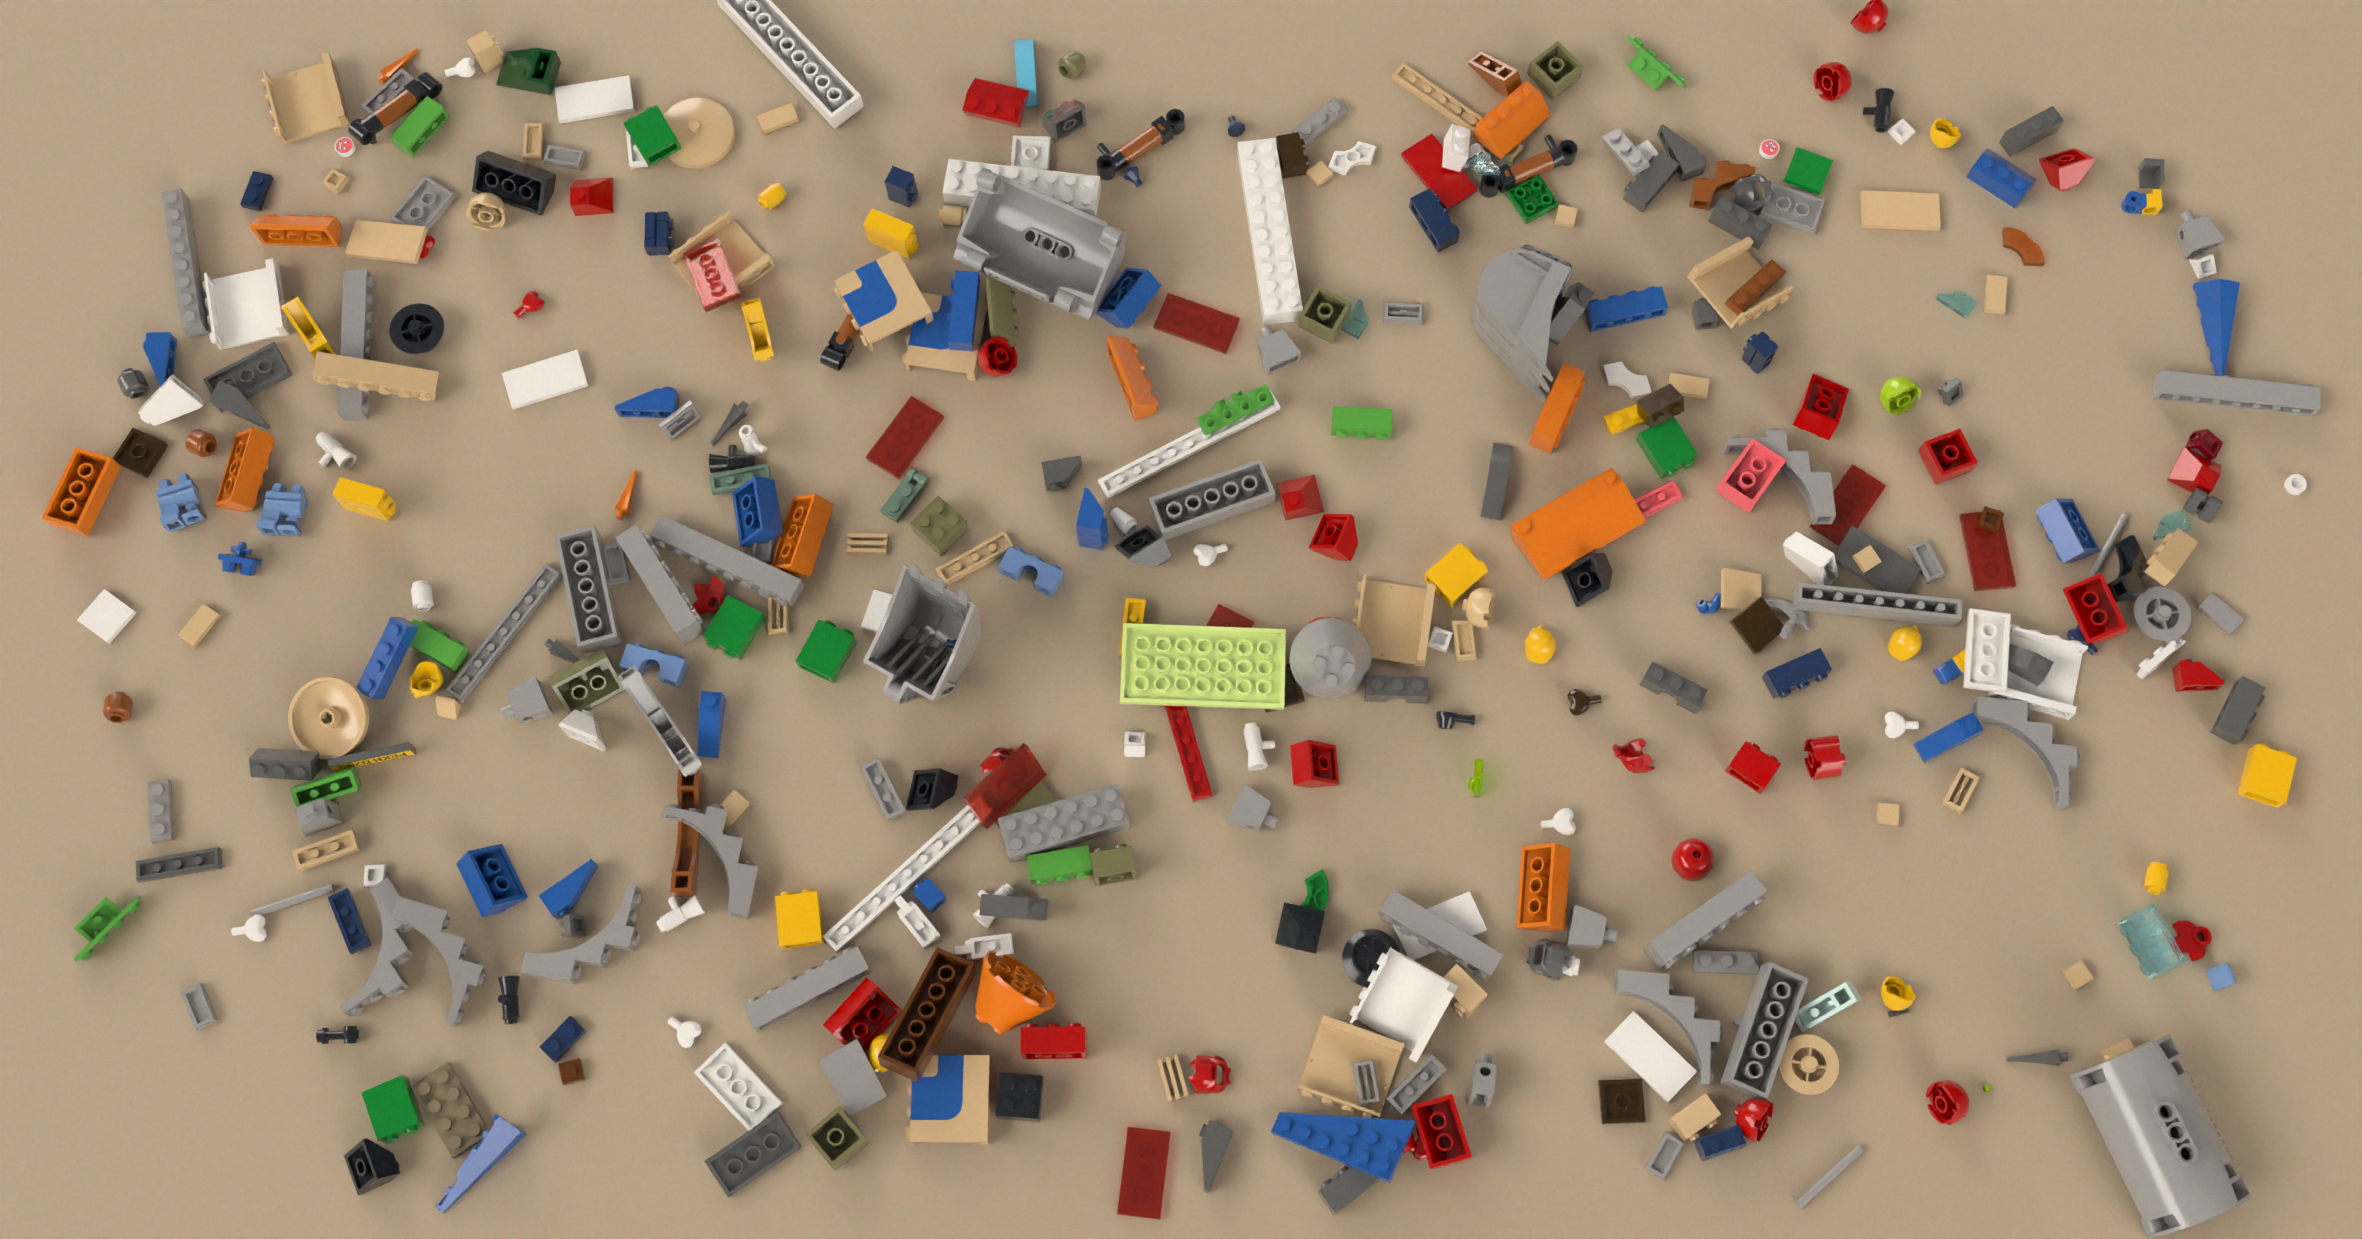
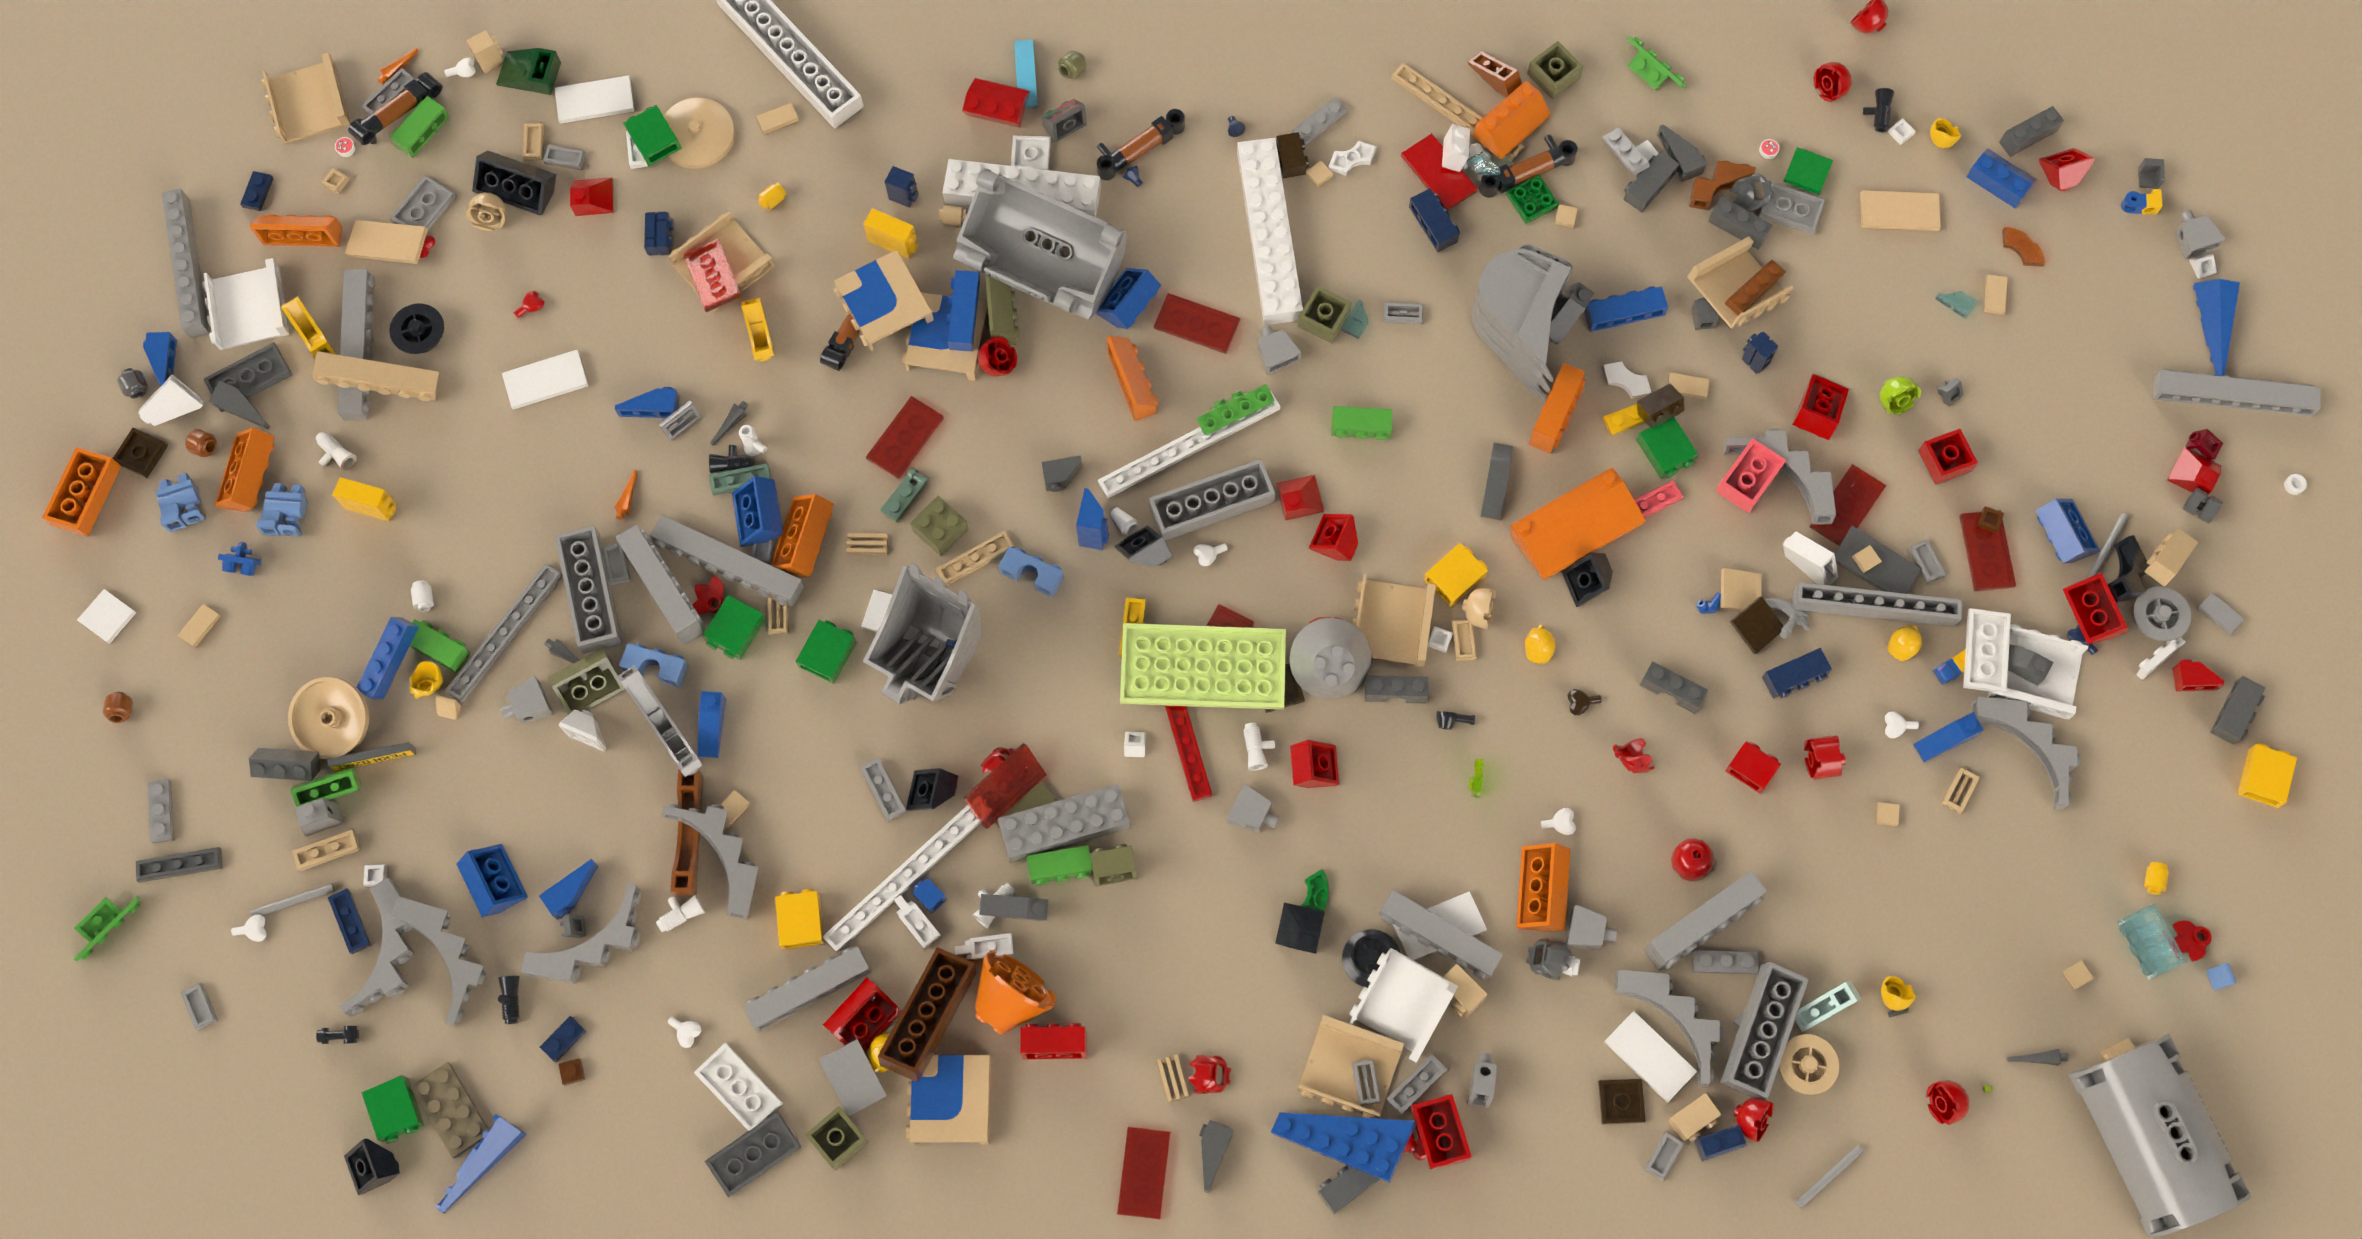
(1020, 1097): black brick -> none
(2170, 523): clear light blue tile -> none

